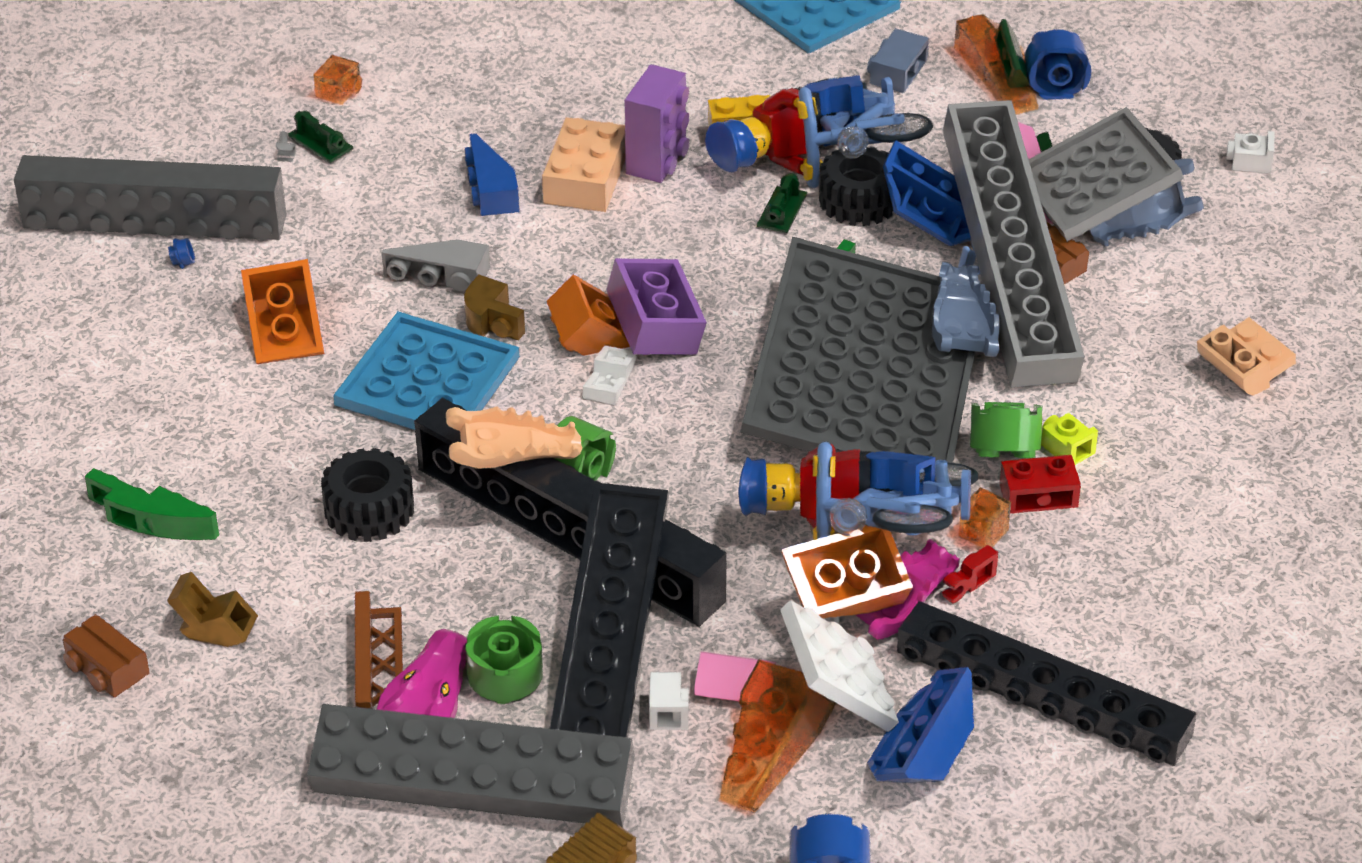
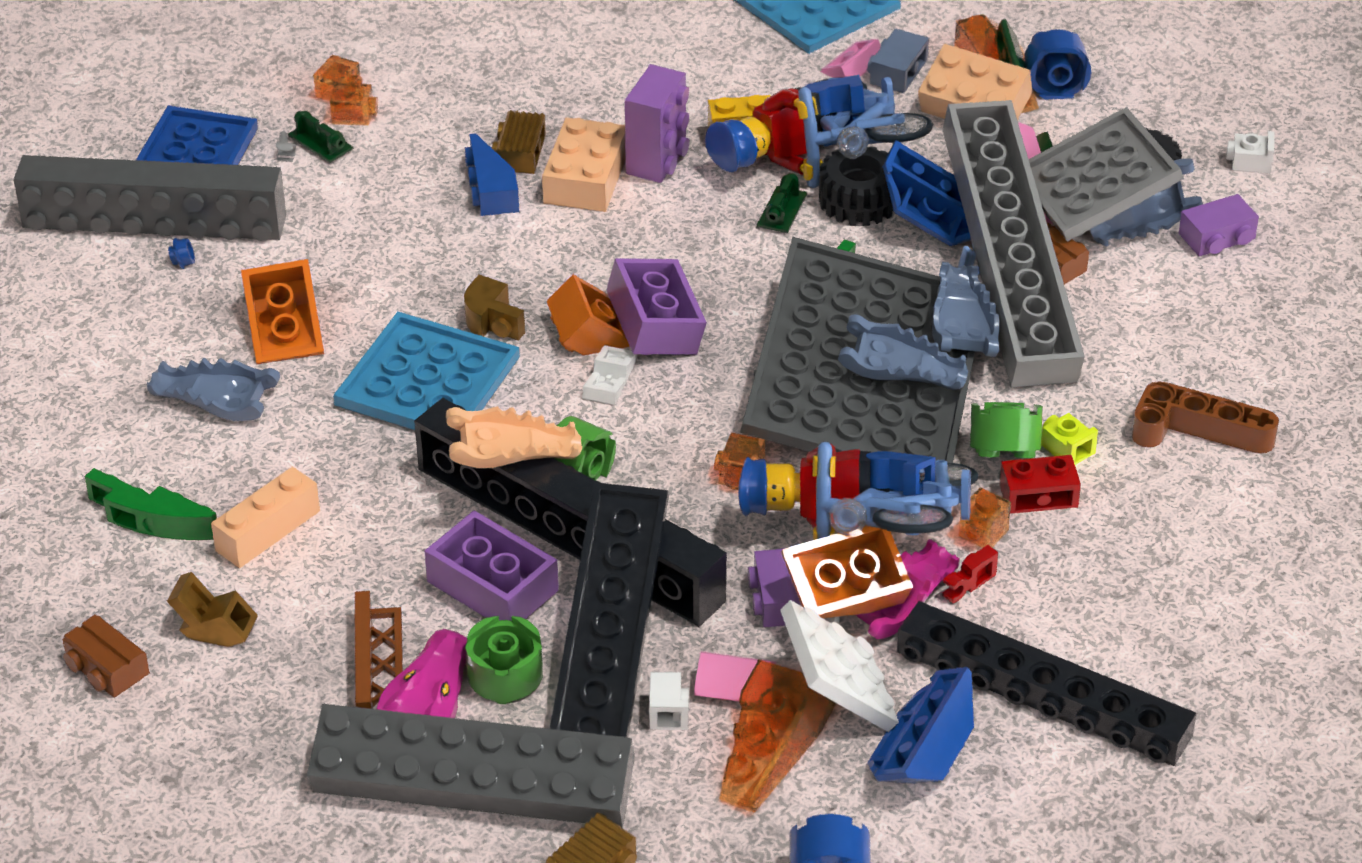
(199, 137): none -> blue plate
(219, 388): none -> sand blue animal
(265, 517): none -> light nougat brick
(352, 104): none -> clear orange brick
(367, 494): black tyre -> none
(460, 258): light grey slope -> none
(491, 569): none -> medium lavender brick
(521, 140): none -> pearl gold brick
(731, 459): none -> clear orange brick
(773, 586): none -> medium lavender brick
(852, 60): none -> bright pink slope
(896, 354): none -> sand blue animal
(970, 78): none -> light nougat brick
(1202, 415): none -> dark orange beam
(1218, 225): none -> medium lavender brick
(1246, 355): light nougat brick -> none

